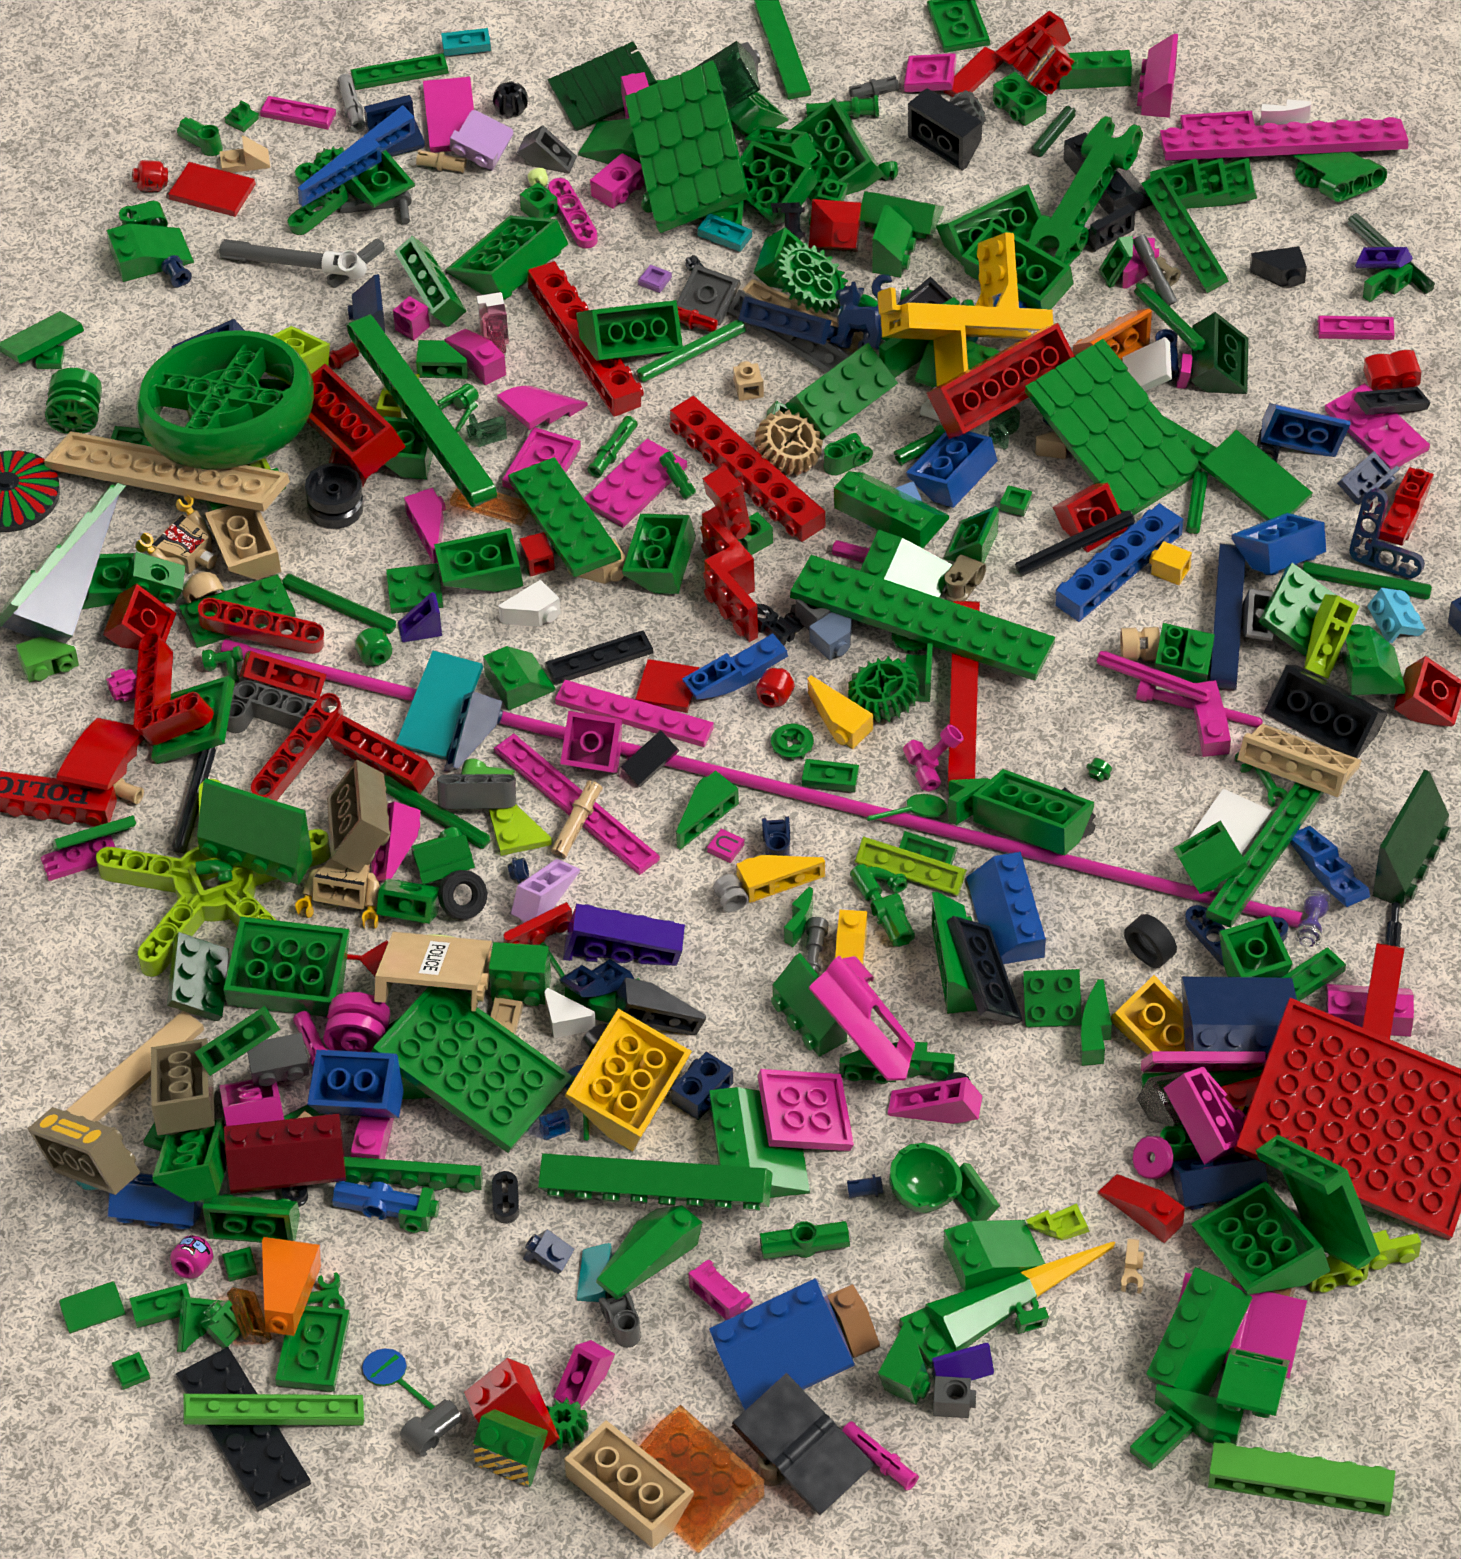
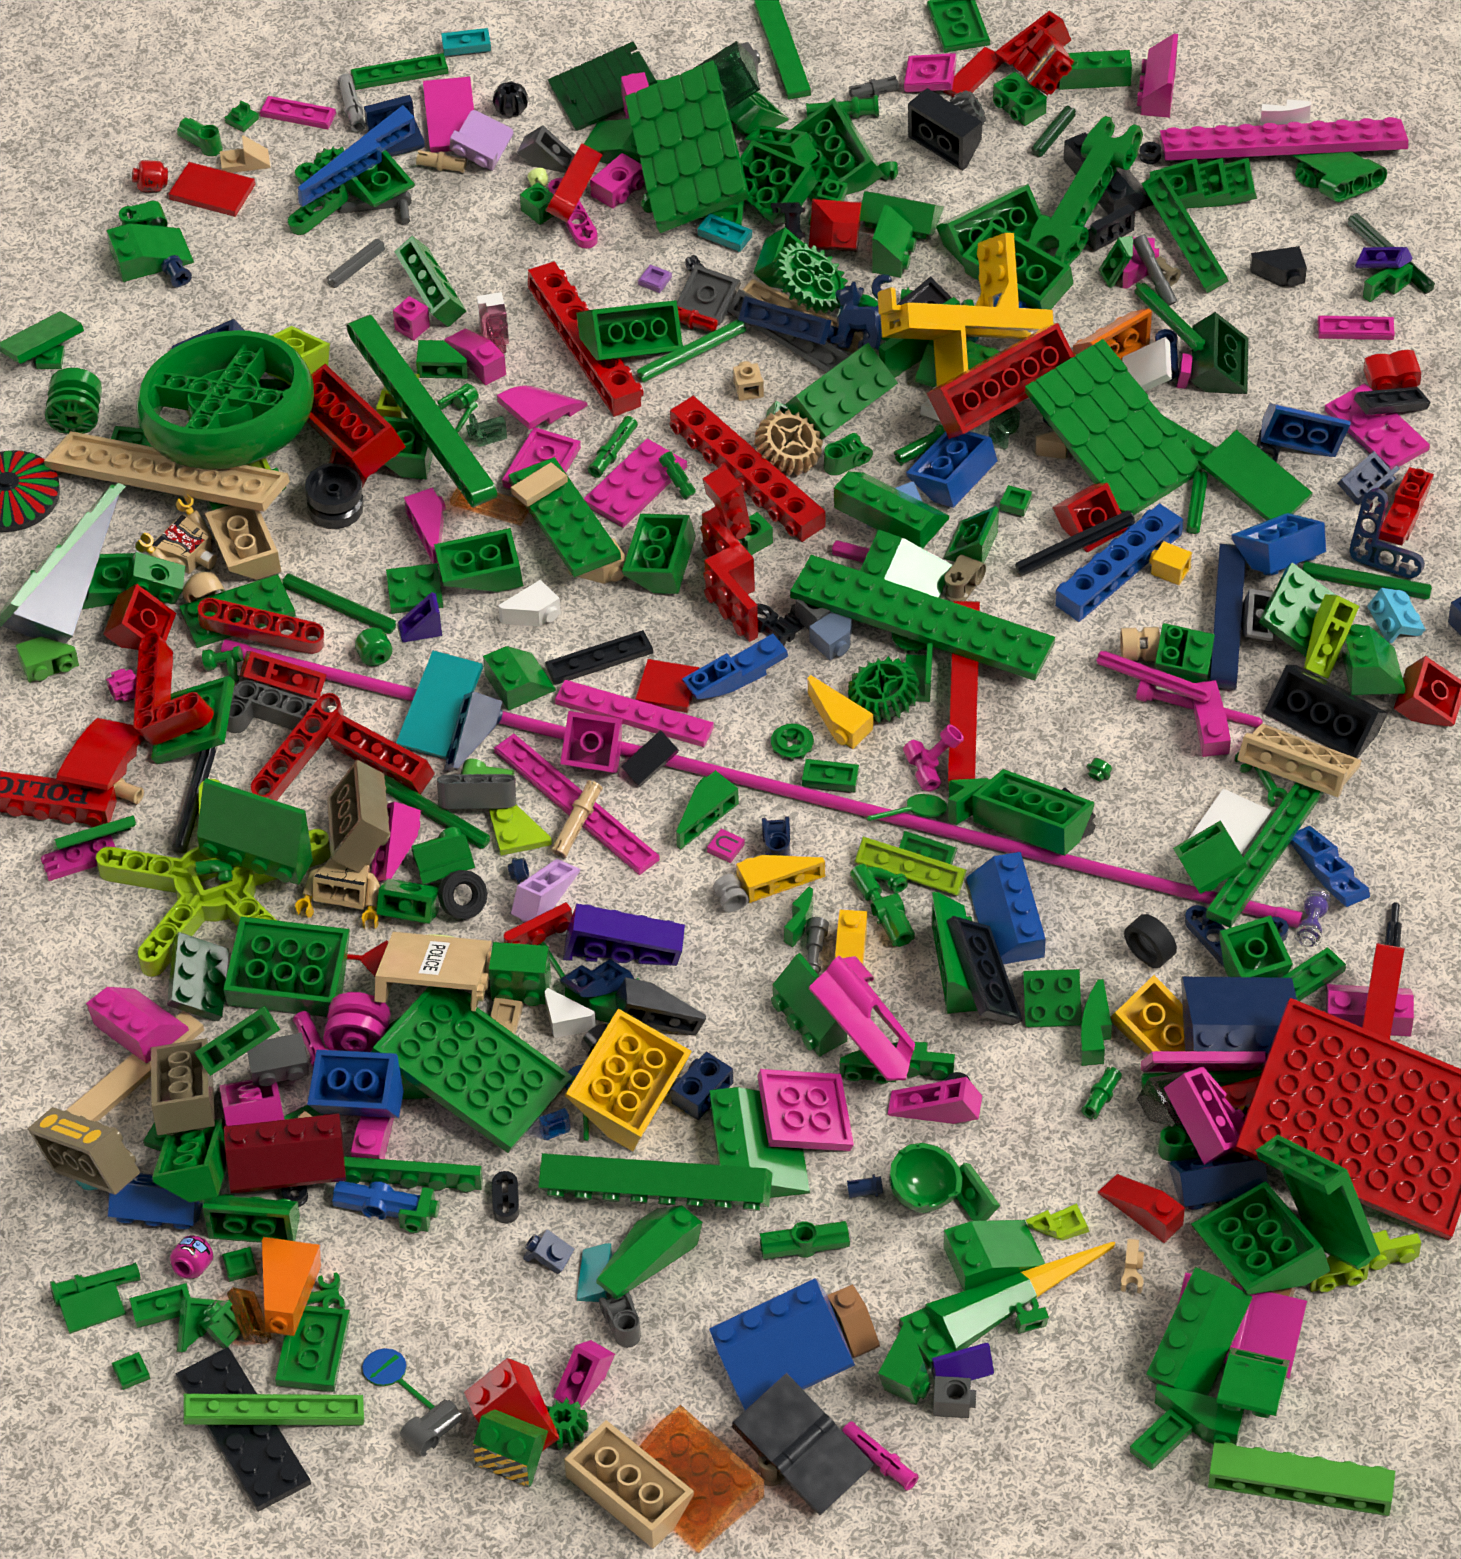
(79, 1284): none -> green pin
(134, 1020): none -> dark pink slope
(329, 262): dark grey piece -> none
(342, 355): red pin -> none
(368, 301): dark blue slope -> none
(506, 254): green slope -> none
(537, 554): red brick -> none
(539, 484): none -> tan tile
(574, 182): none -> red beam
(718, 1291): dark pink hinge -> none
(775, 687): red head -> none
(1101, 1093): none -> green pin
(1150, 158): none -> black bush
(1163, 1157): dark pink piece -> none
(1211, 120): dark pink tile -> none
(1411, 843): dark green slope -> none

